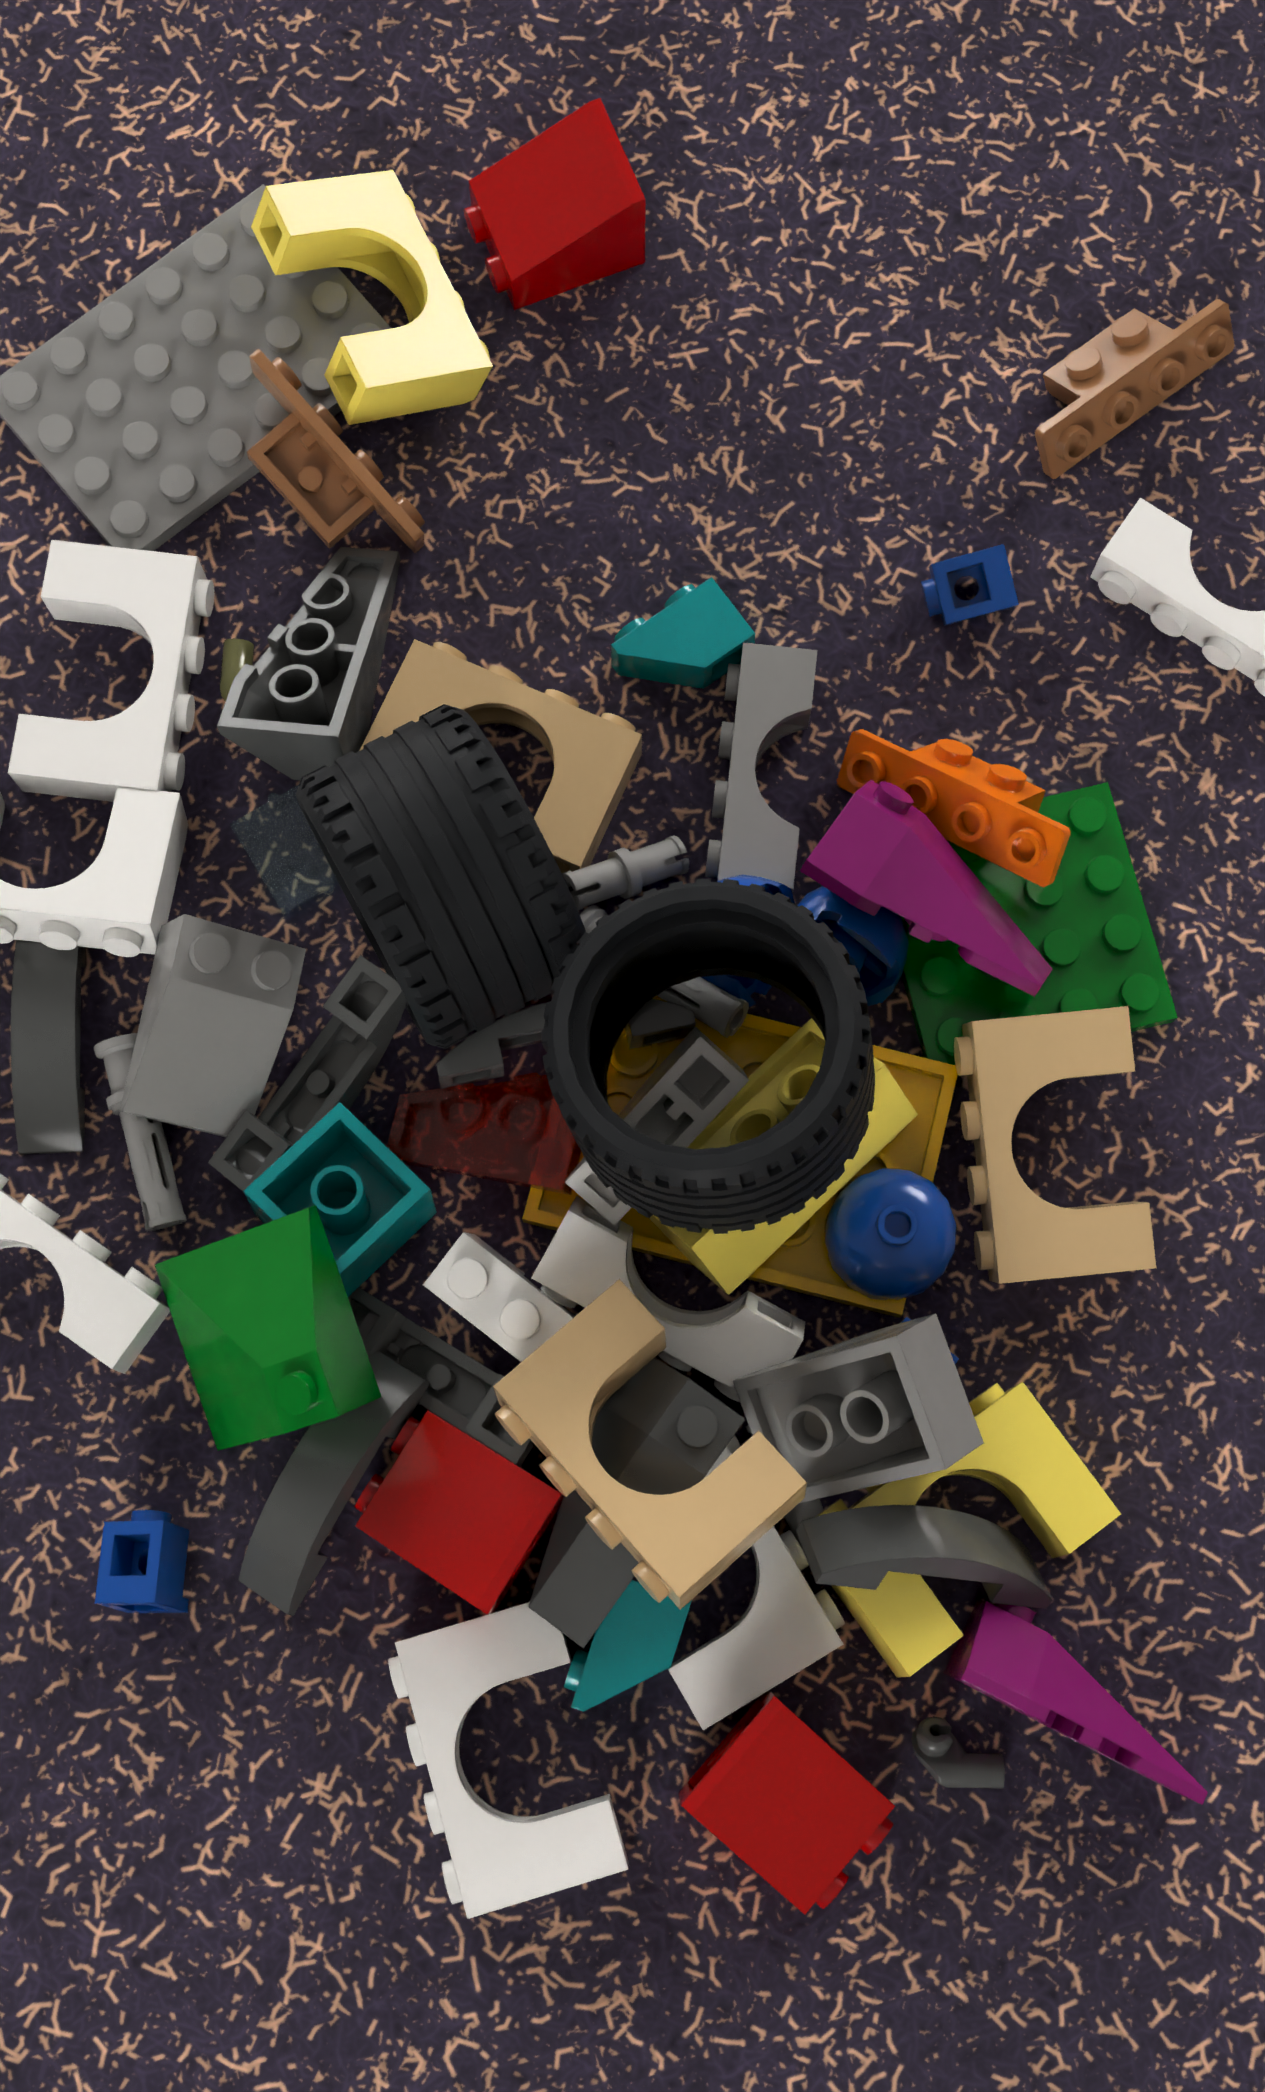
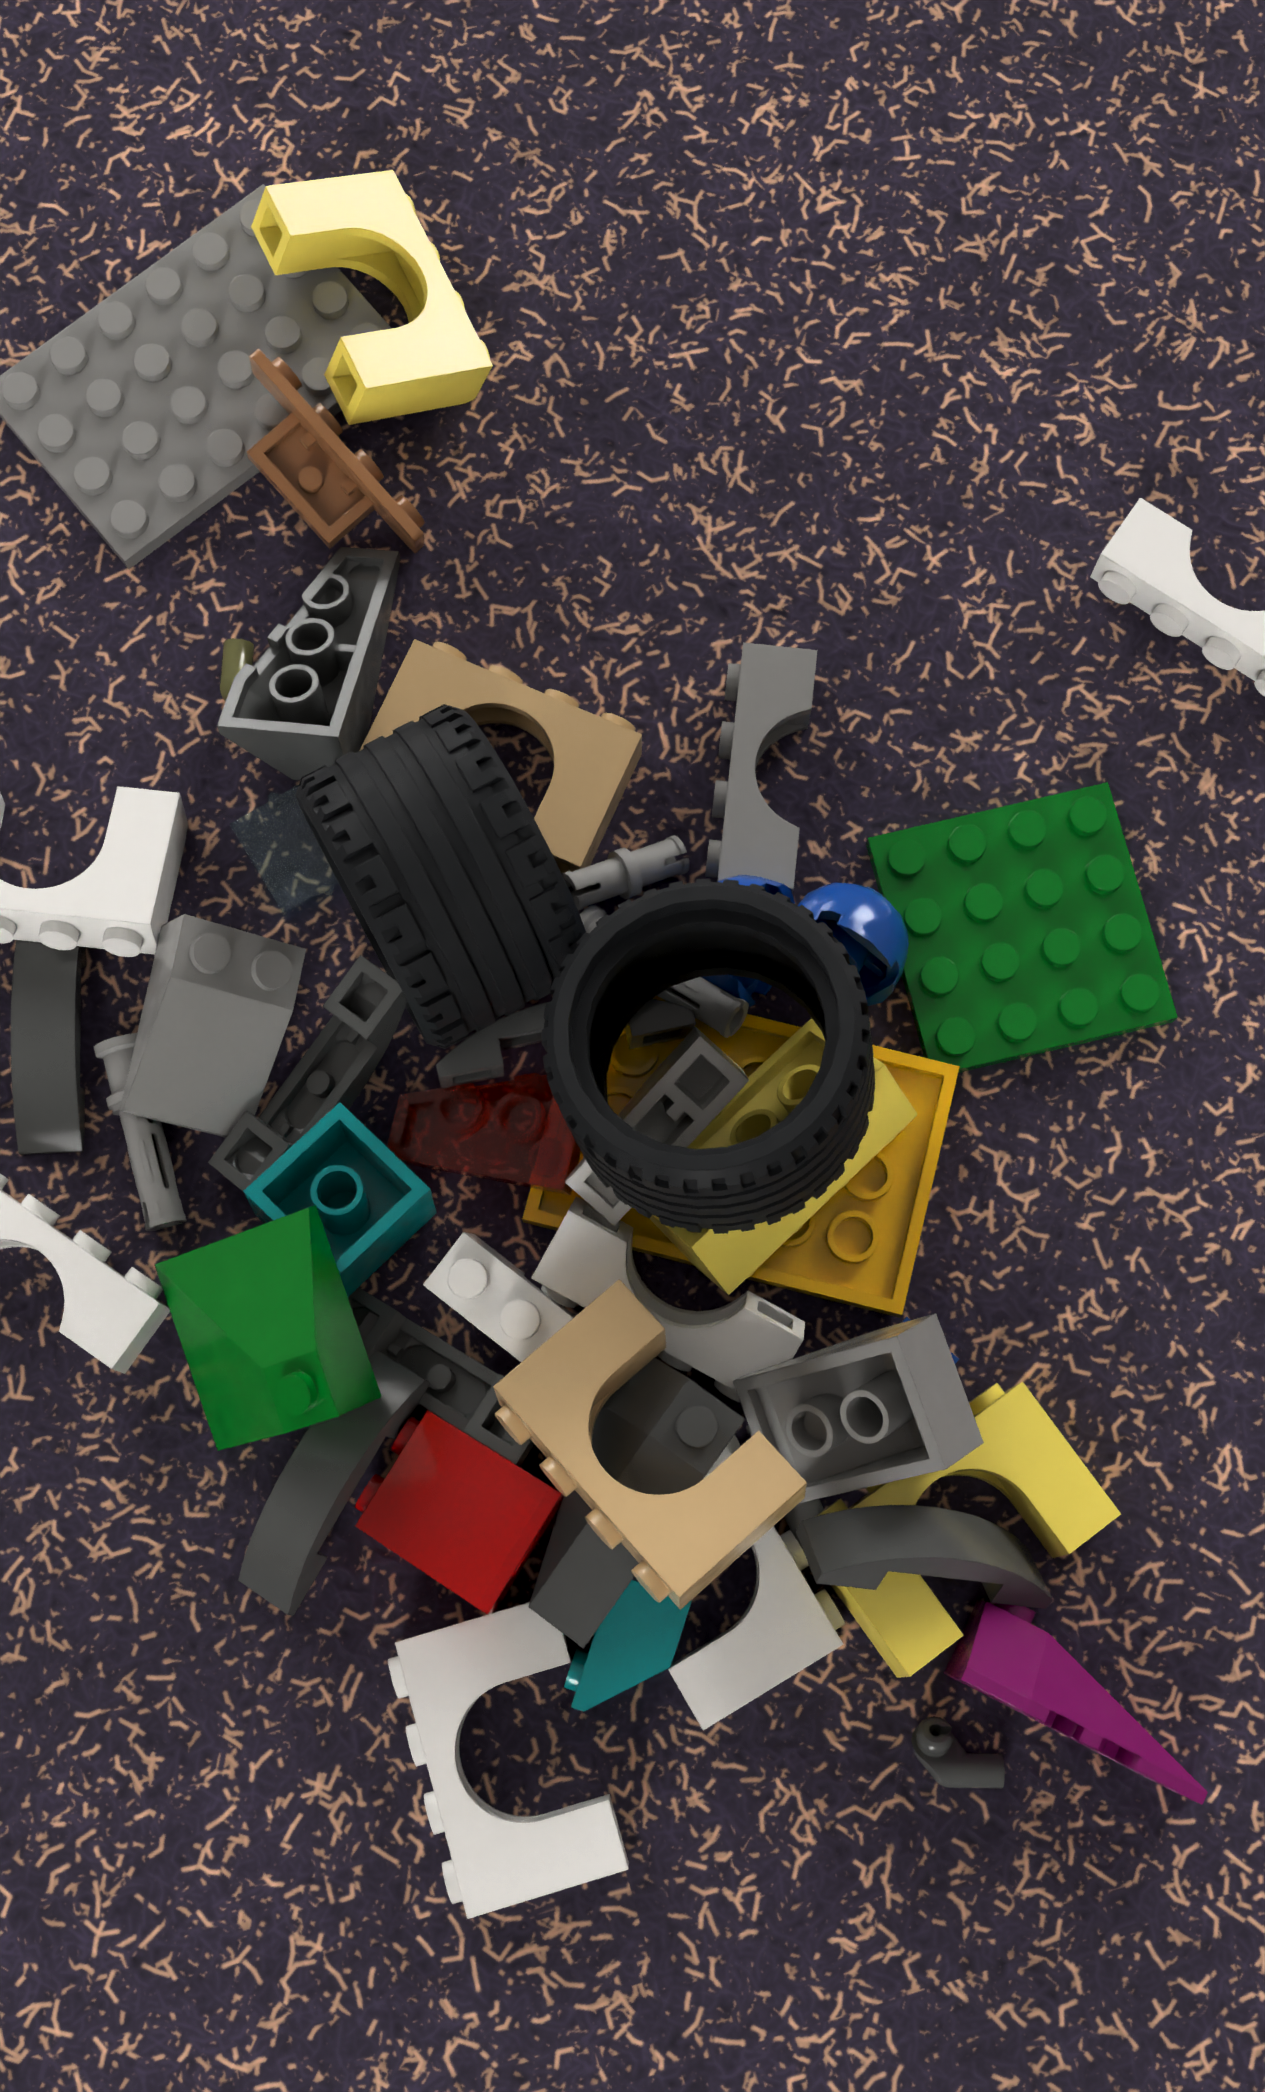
(138, 748): white arch -> none
(143, 1564): blue brick -> none
(559, 210): red slope -> none
(685, 641): teal slope -> none
(787, 1804): red slope -> none
(890, 1234): blue cylinder -> none
(897, 859): magenta wedge -> none
(966, 799): orange bracket -> none
(989, 571): blue brick -> none
(1021, 1231): tan arch -> none
(1124, 377): medium nougat bracket -> none

